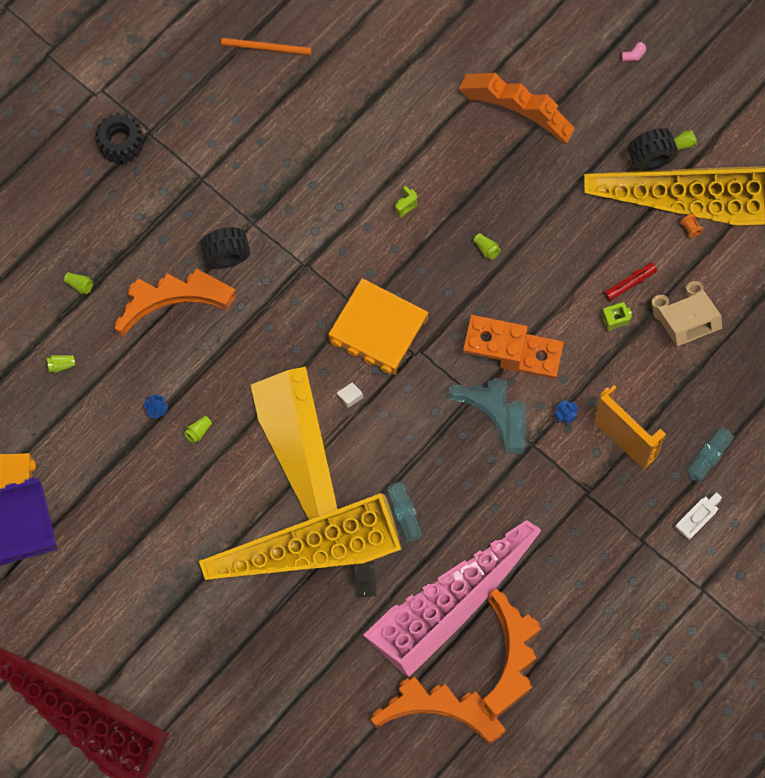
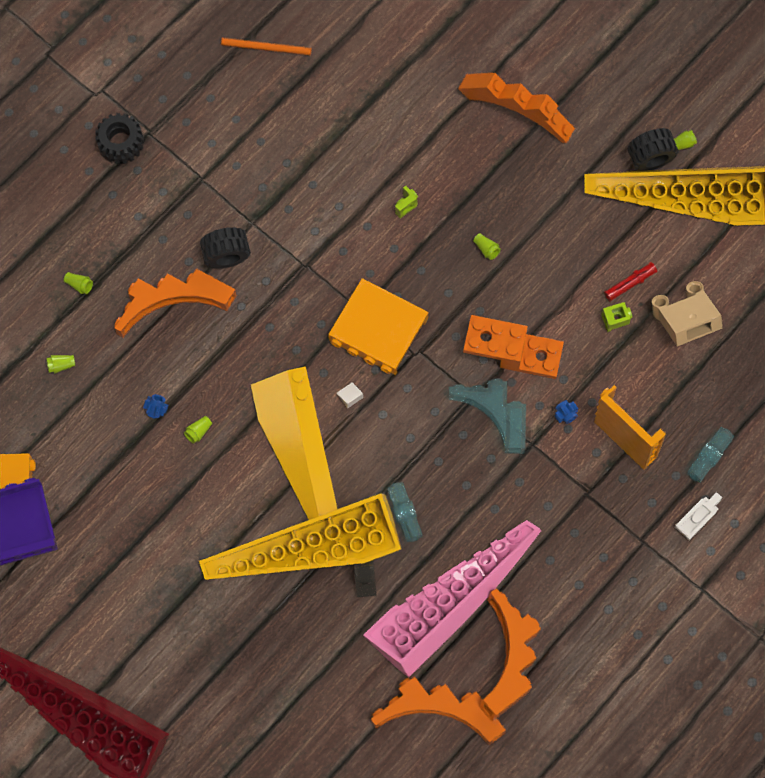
(636, 53): bright pink arm -> none
(691, 226): orange bush -> none

